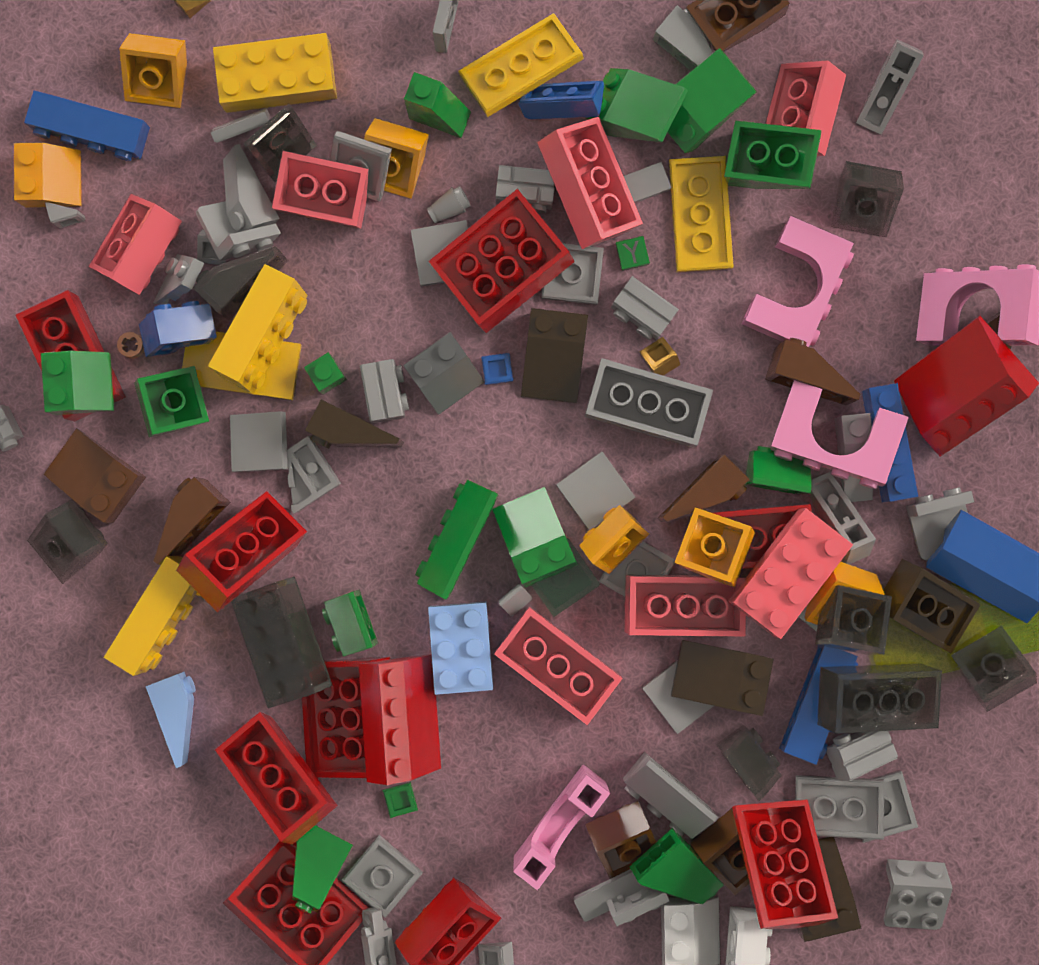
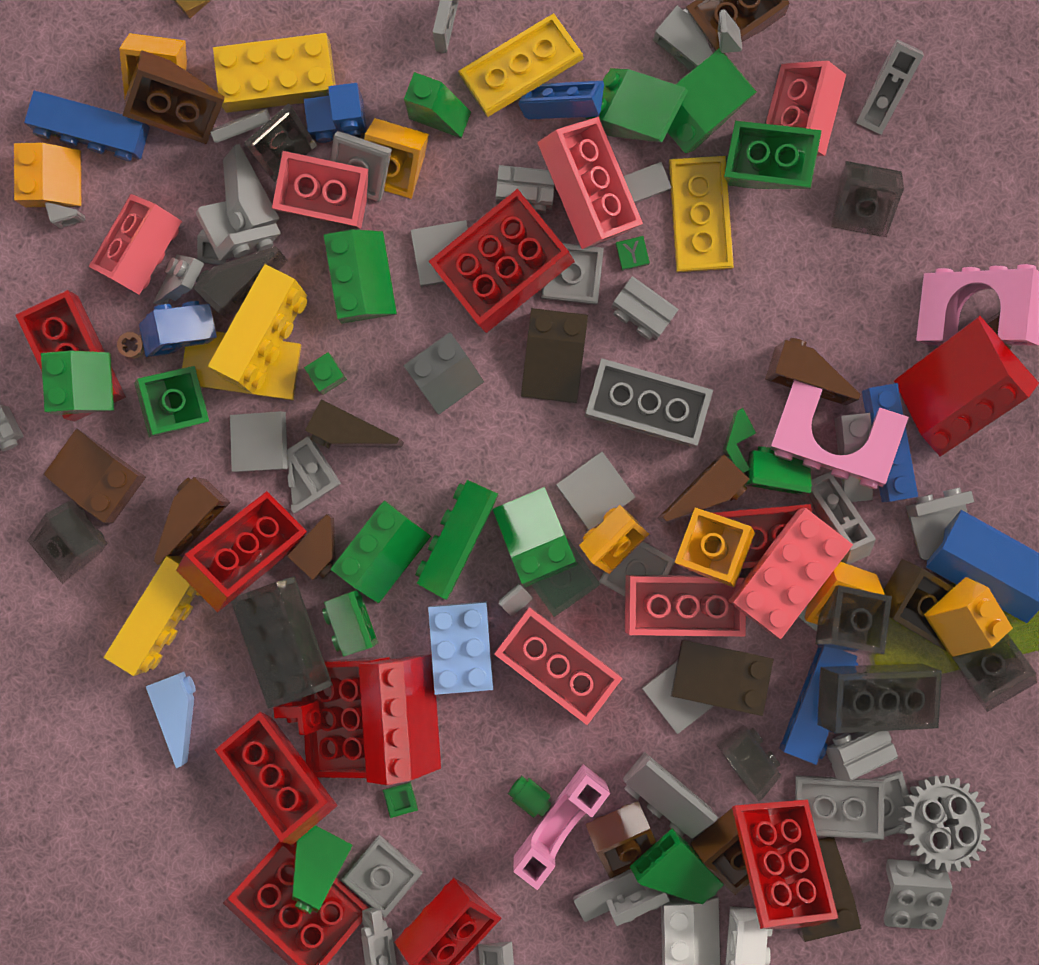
(171, 99): none -> reddish brown slope
(304, 712): none -> red bracket
(316, 550): none -> reddish brown slope
(337, 112): none -> blue brick
(360, 275): none -> green slope
(381, 552): none -> green slope
(383, 390): light grey brick -> none
(449, 205): light grey cone -> none
(497, 369): blue tile -> none
(530, 797): none -> green brick
(660, 357): pearl gold slope -> none
(728, 34): none -> light grey slope
(738, 431): none -> green slope
(827, 257): bright pink arch -> none
(966, 817): none -> light grey gear
(968, 619): none -> light orange slope

